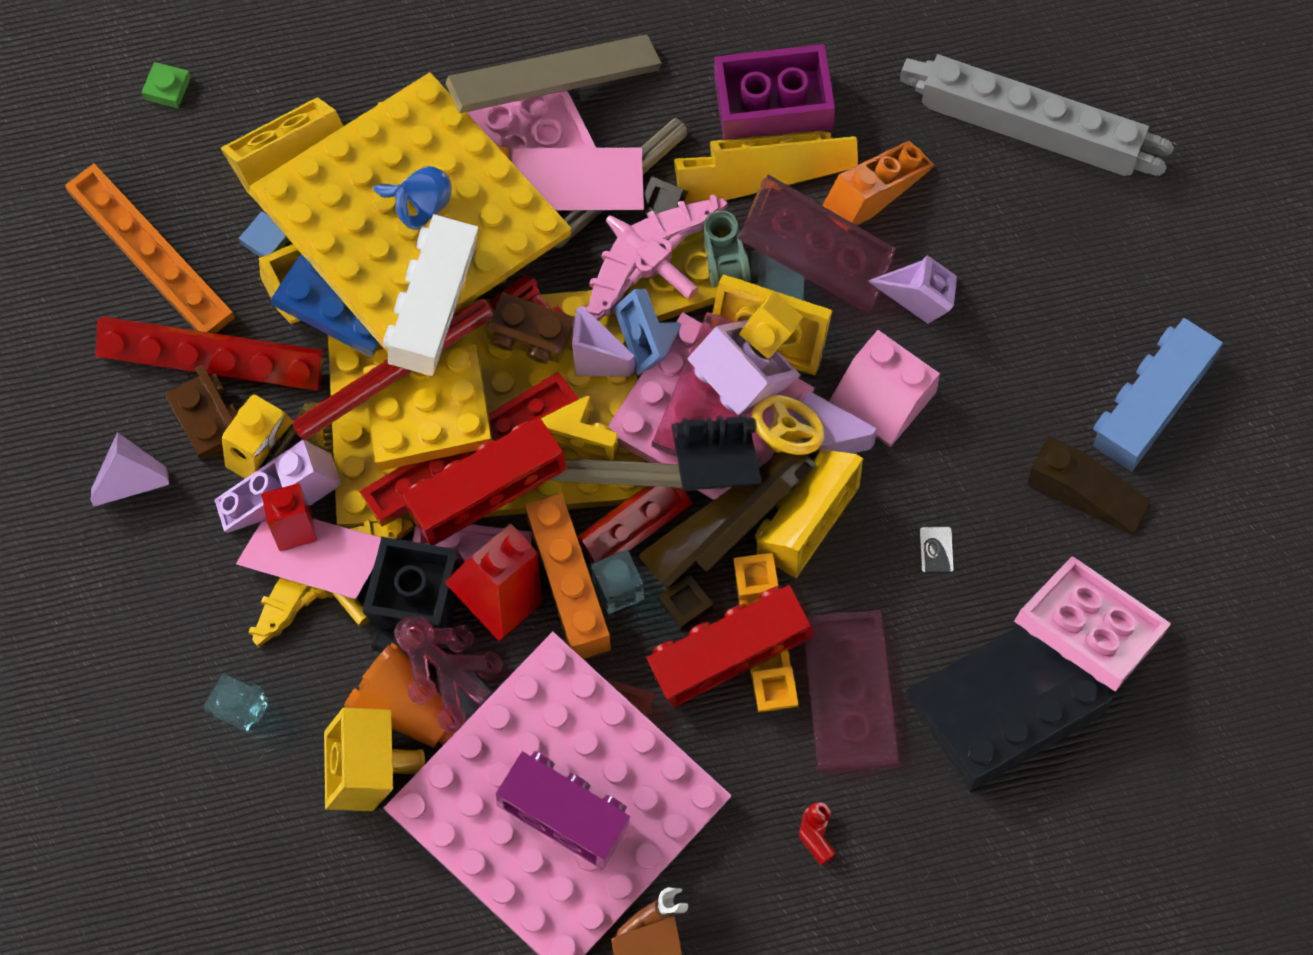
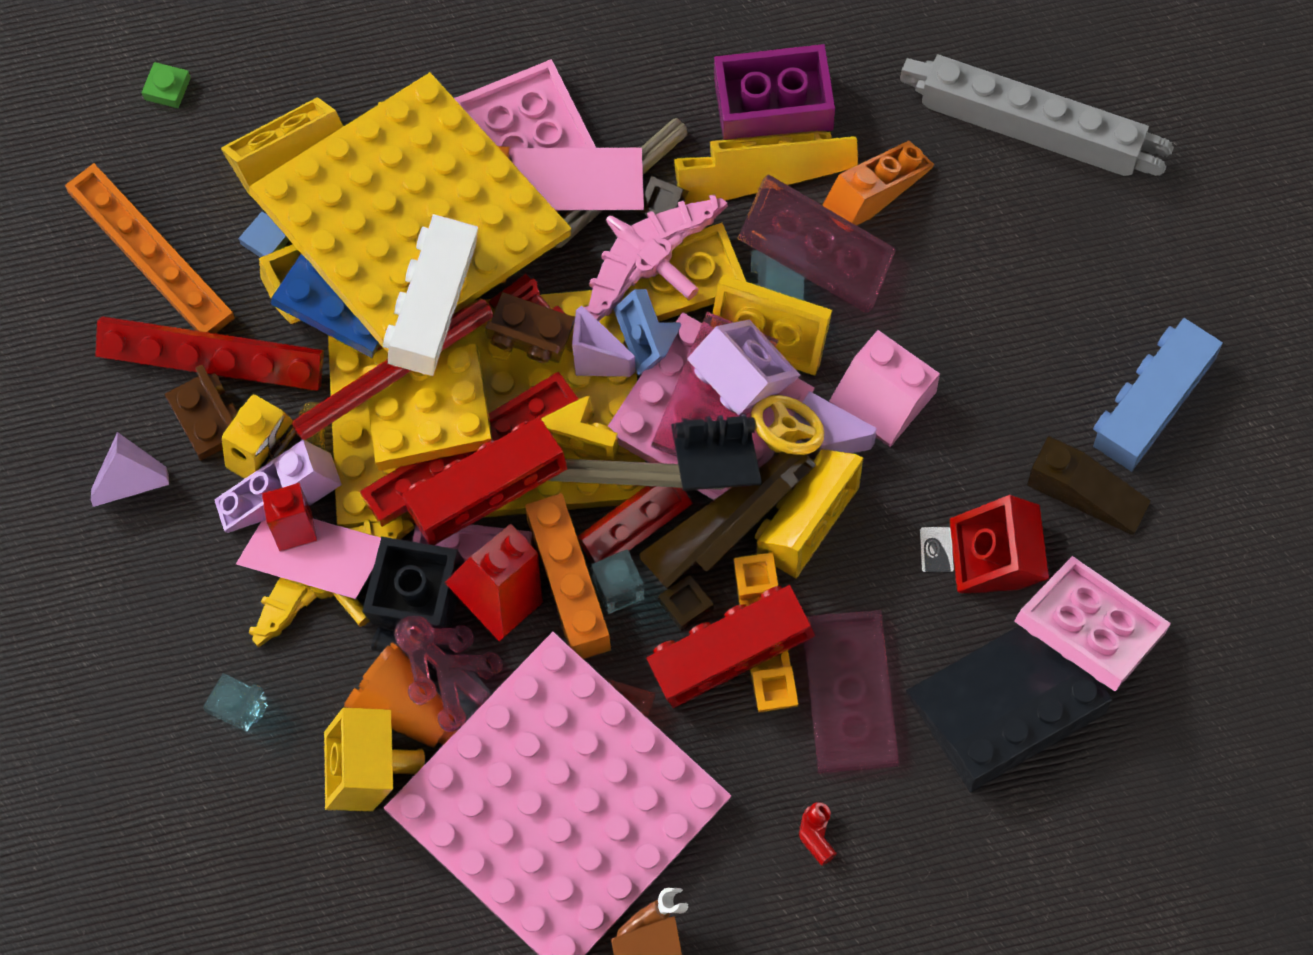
(426, 189): blue piece -> none
(552, 73): dark tan tile -> none
(563, 808): magenta brick -> none
(727, 253): sand green piece -> none
(771, 325): yellow brick -> none
(921, 288): lavender slope -> none
(999, 546): none -> red slope

